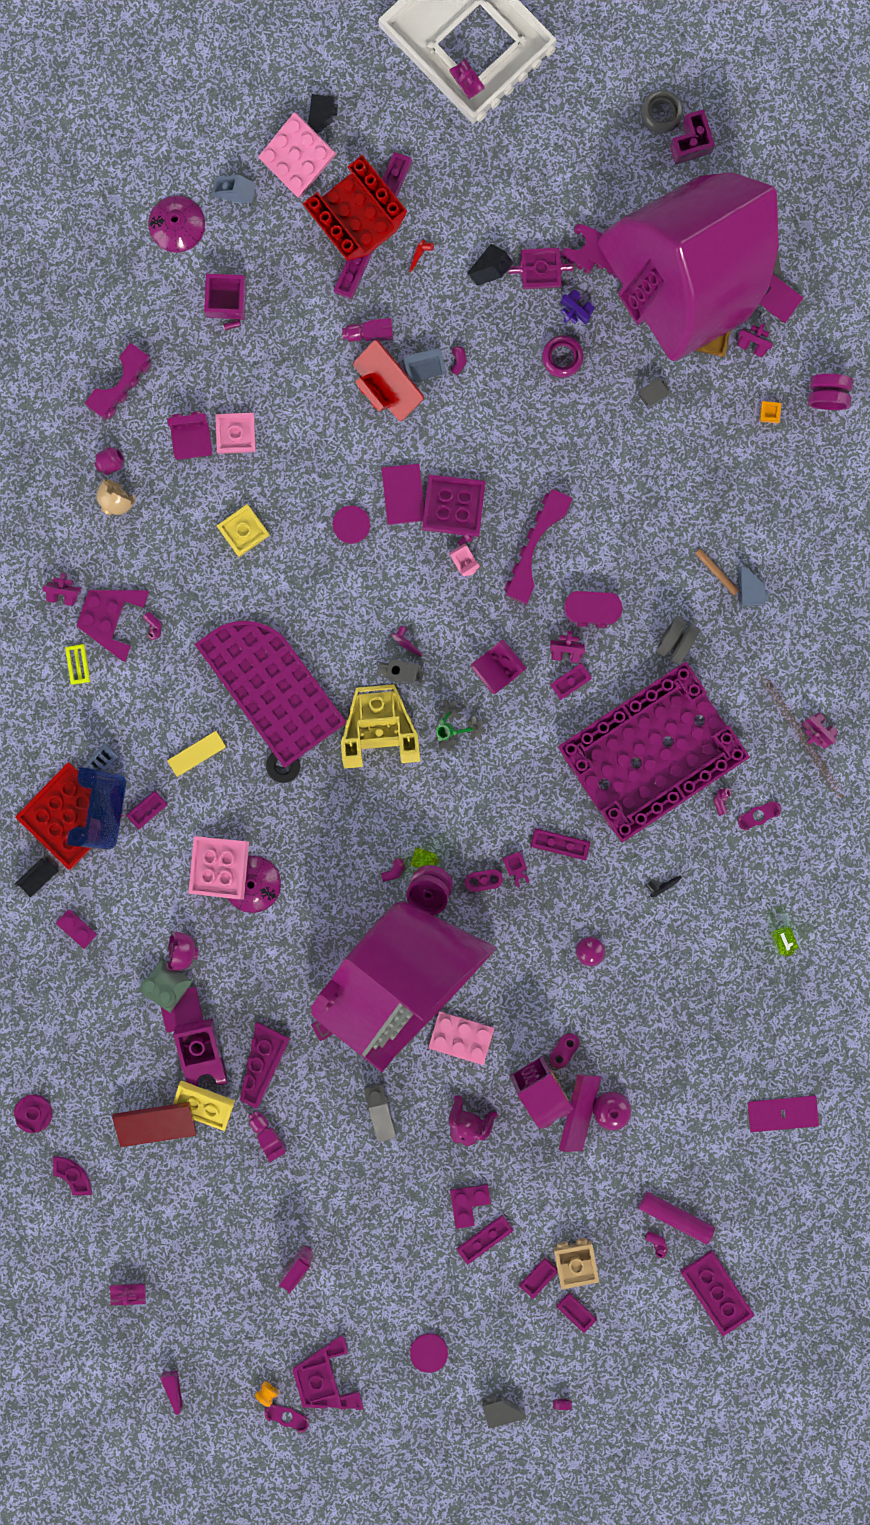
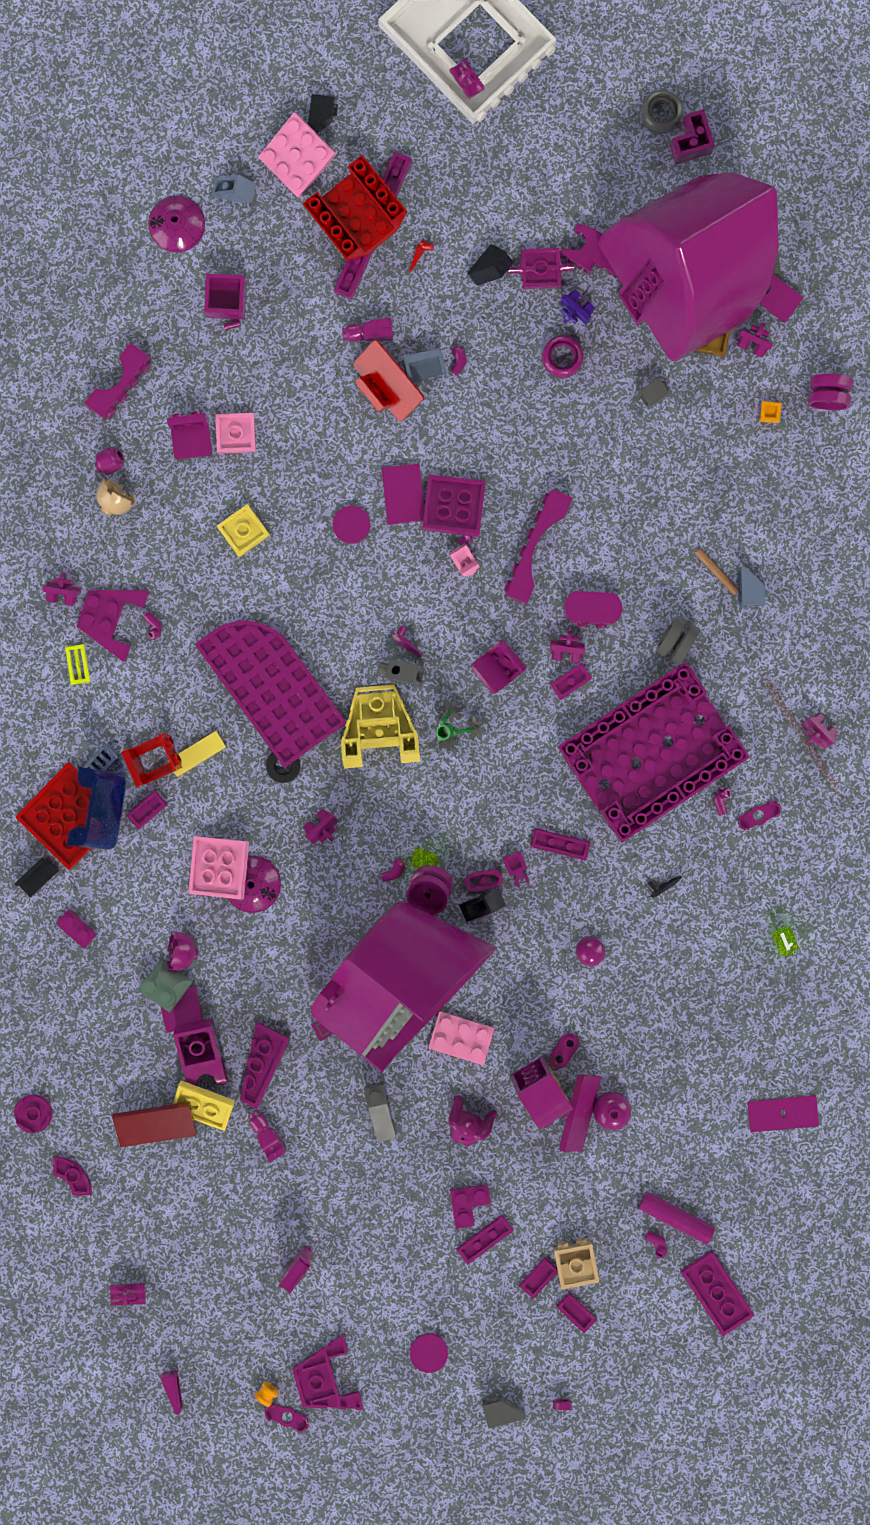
(135, 767): none -> red panel
(322, 830): none -> magenta hips
(482, 905): none -> black slope

